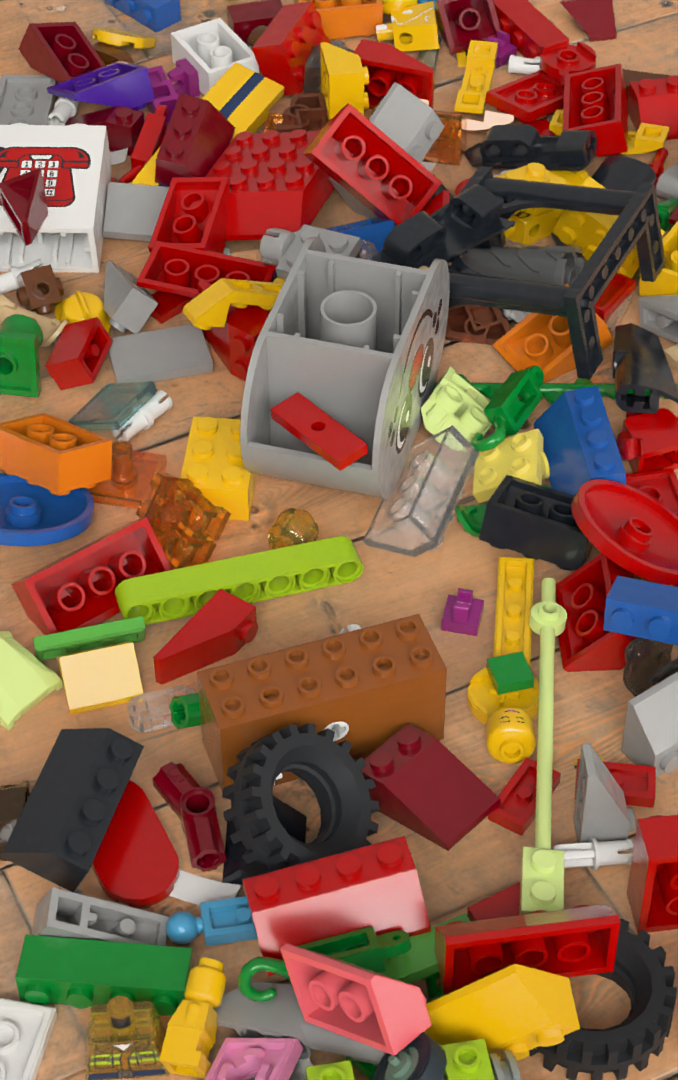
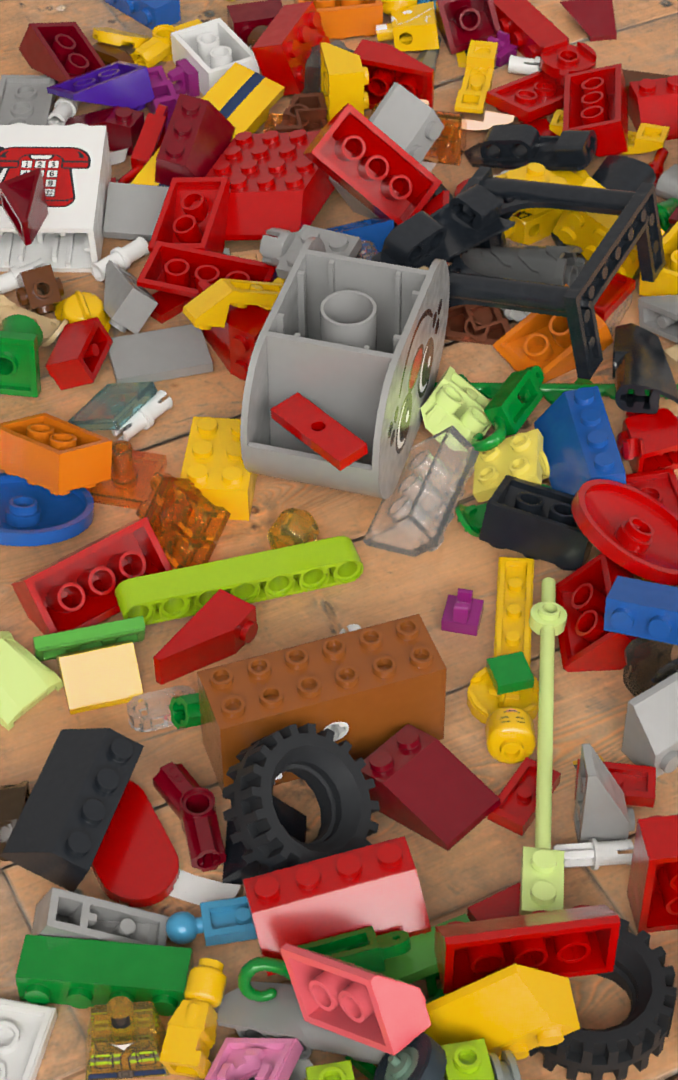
(121, 256): none -> white pin
(159, 46): none -> yellow piece

